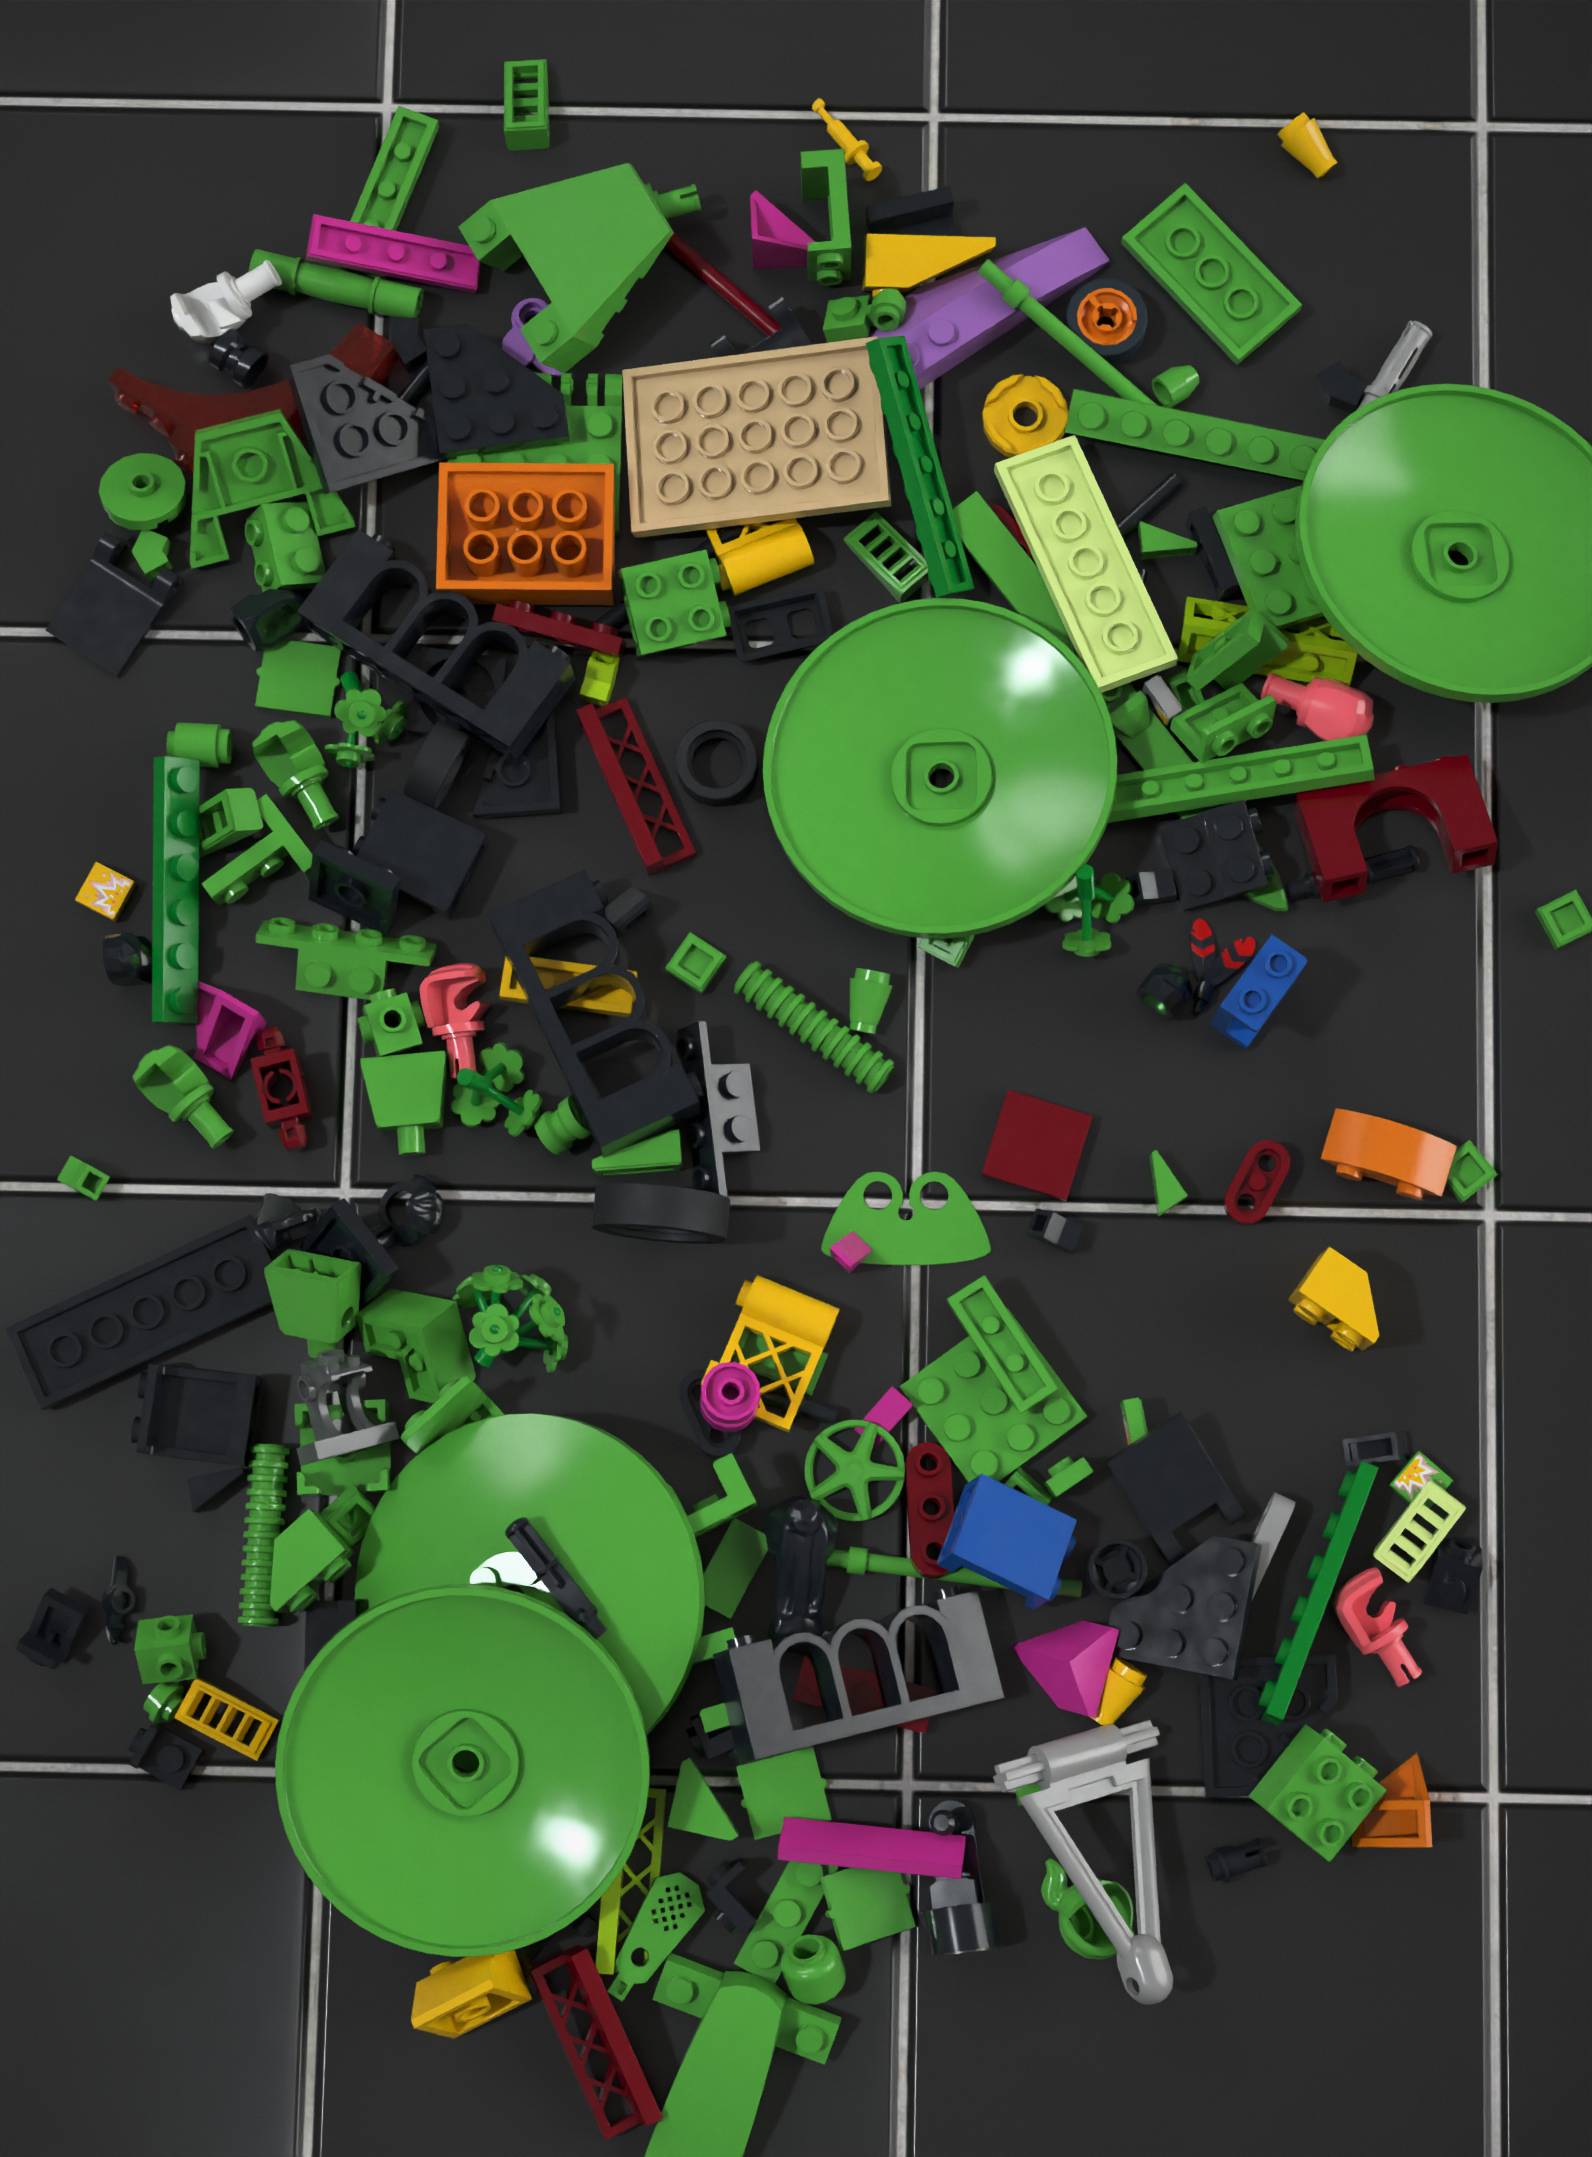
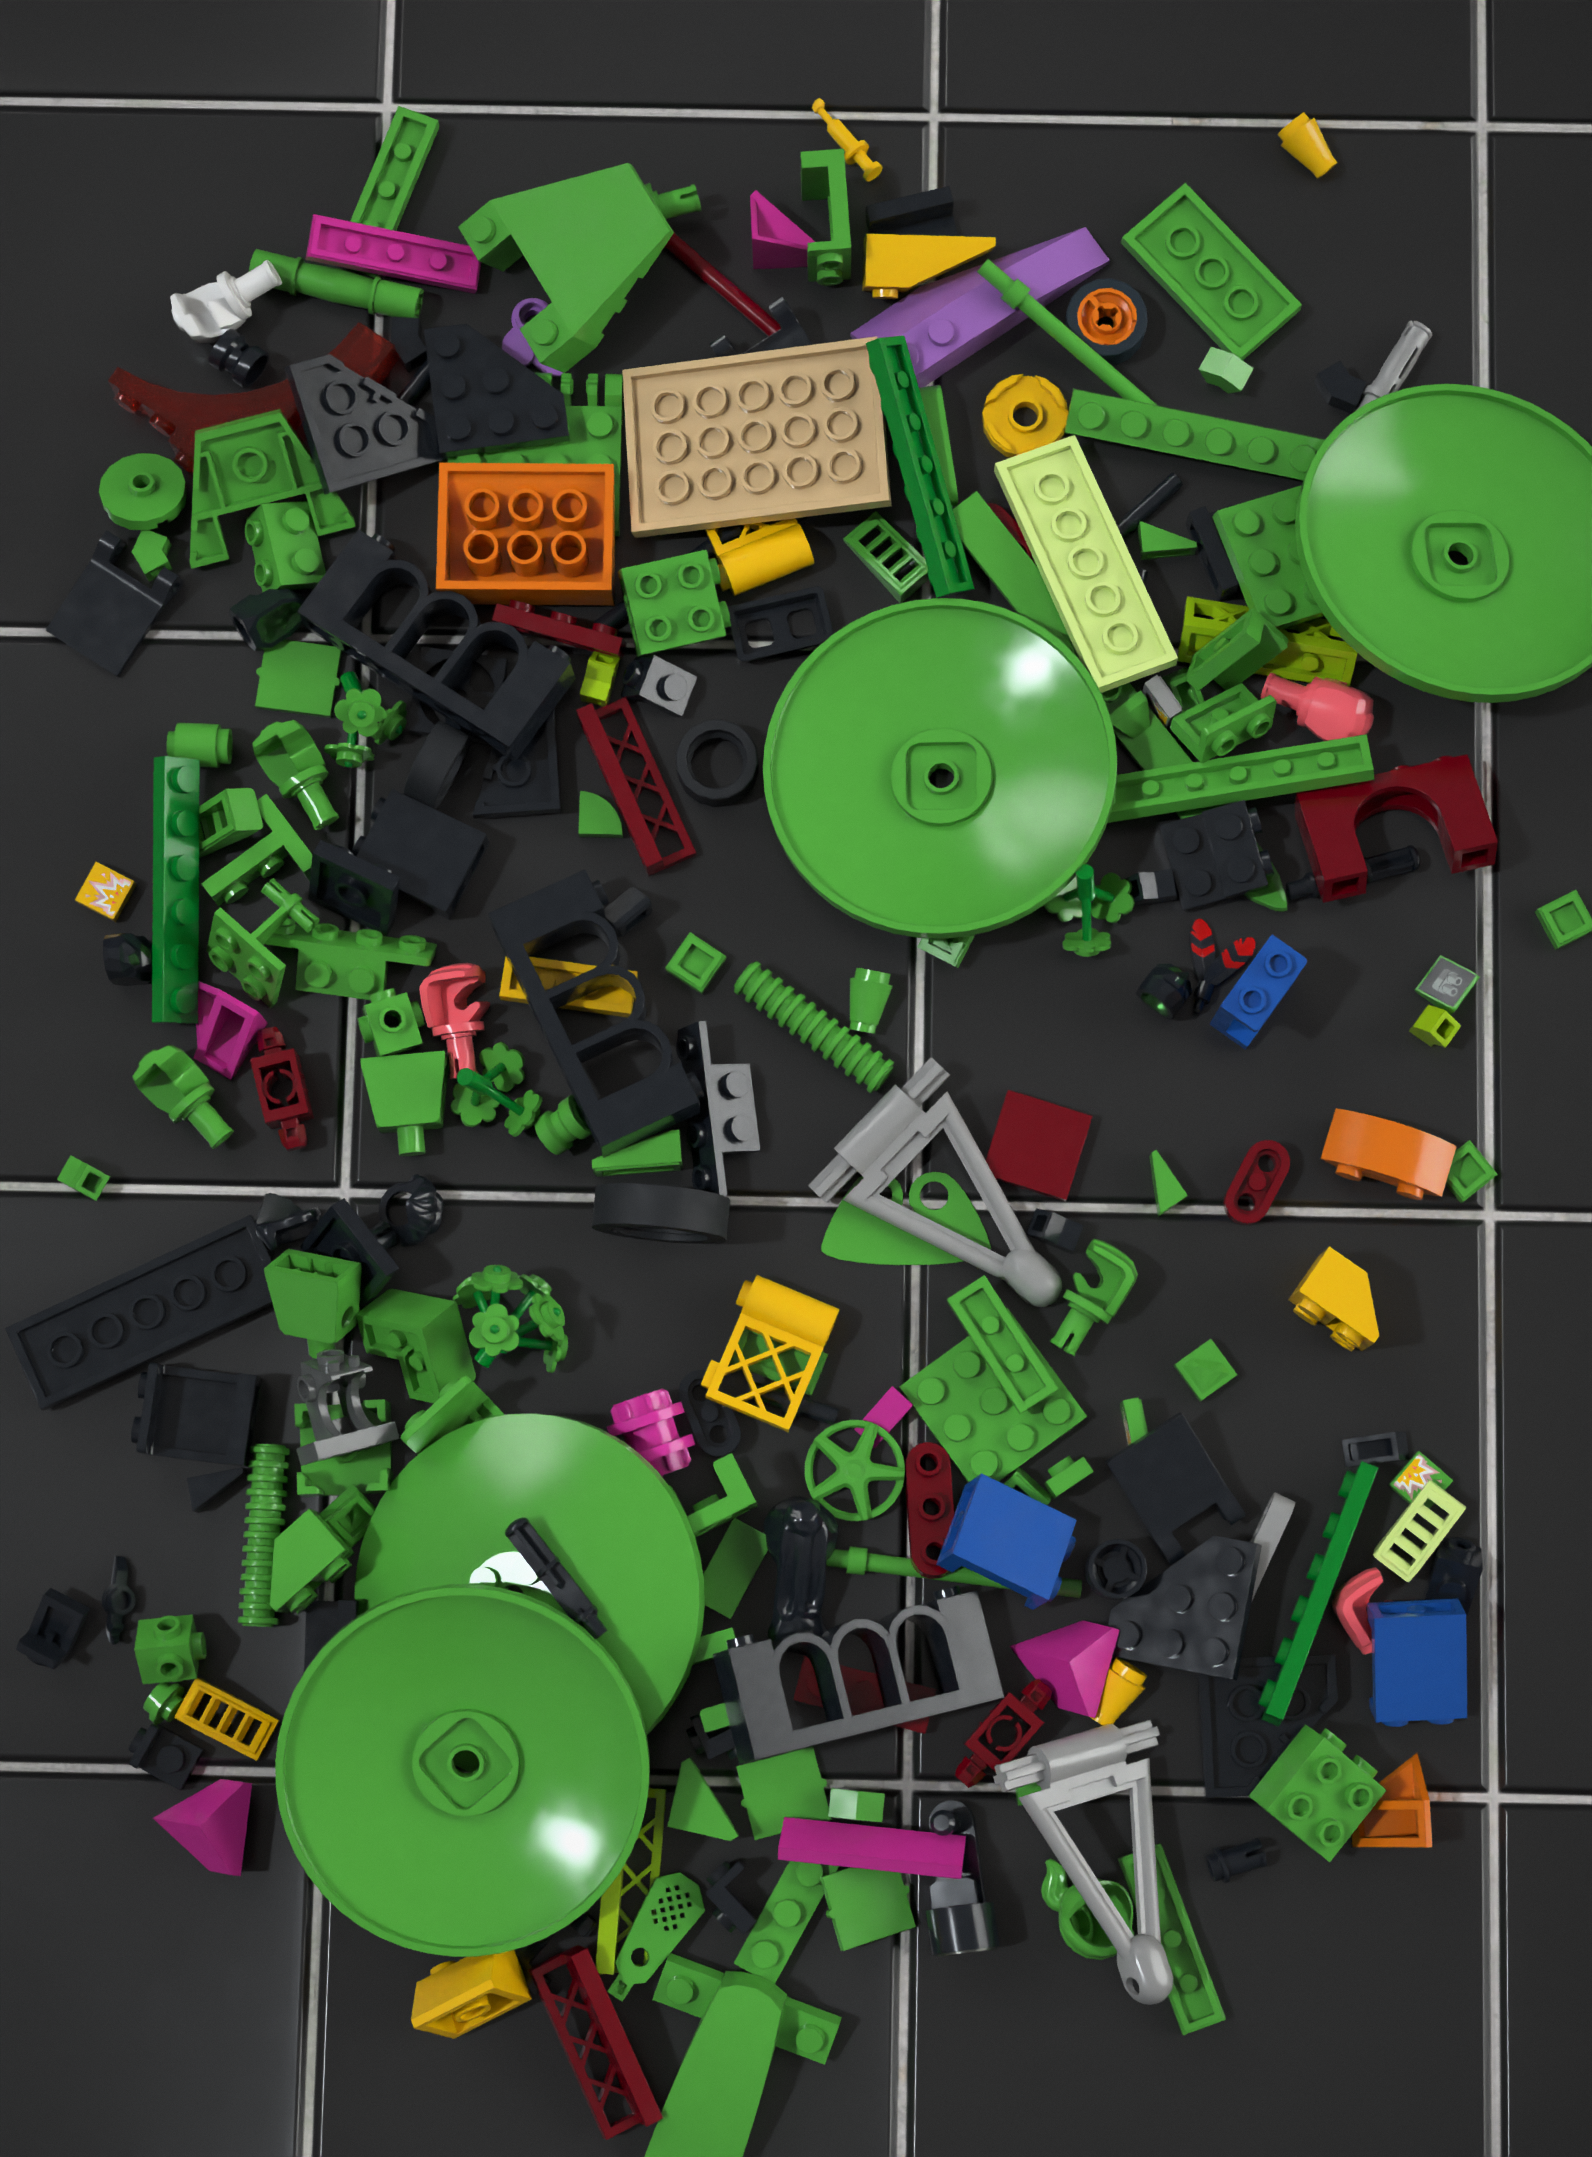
(212, 1825): none -> dark pink slope
(243, 953): none -> bright green plate
(526, 131): bright green slope -> none
(598, 817): none -> bright green tile
(651, 1430): none -> dark pink piece
(658, 684): none -> bracket
(729, 1397): dark pink wheel -> none
(813, 1969): bright green head -> none
(850, 1251): dark pink piece -> none
(853, 316): bright green plate -> none
(856, 1805): none -> bright green piece
(890, 1140): none -> light grey piece
(936, 416): none -> bright green beam
(1035, 1696): none -> dark red piece
(1099, 1303): none -> bright green piece
(1175, 385): bright green hose -> none
(1193, 1991): none -> bright green tile
(1205, 1370): none -> bright green tile
(1225, 370): none -> bright green piece
(1418, 1661): none -> blue panel
(1435, 1026): none -> lime piece
(1446, 984): none -> slope

